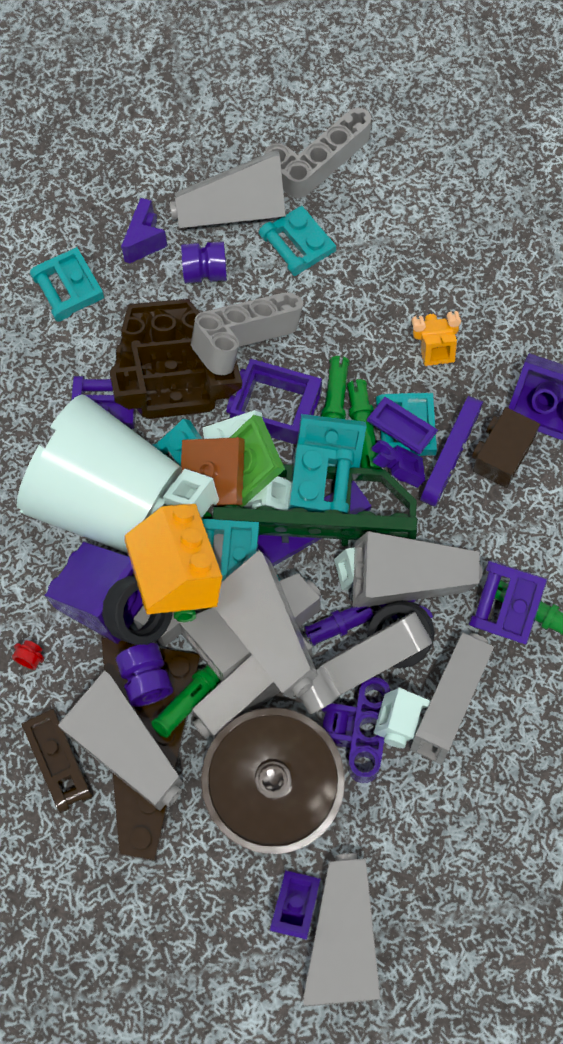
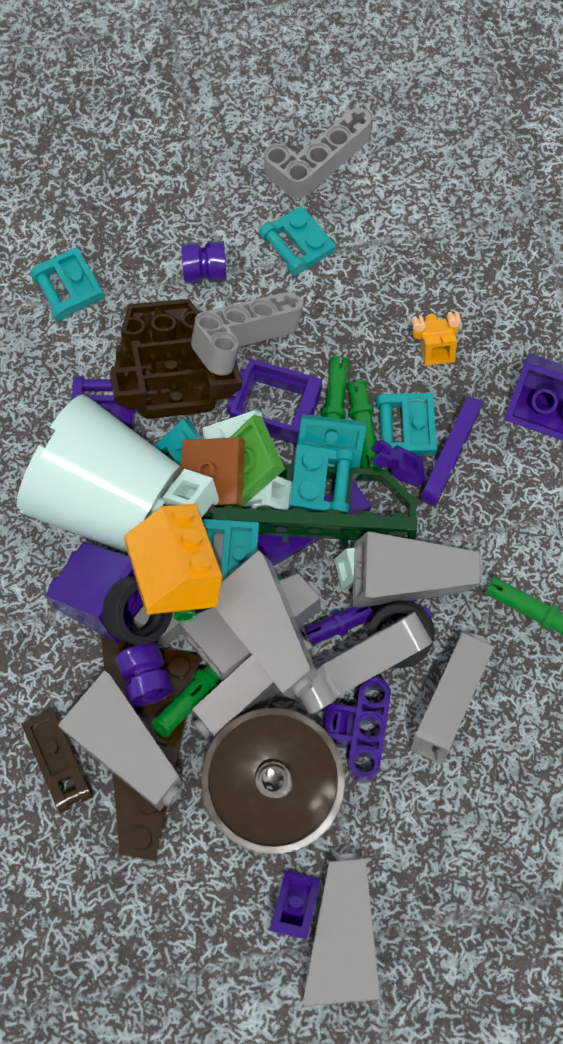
(28, 654): red plate -> none
(142, 236): dark purple slope -> none
(235, 195): light grey slope -> none
(400, 717): light aqua brick -> none
(402, 425): dark purple tile -> none
(505, 447): dark brown brick -> none
(519, 603): dark purple plate -> none

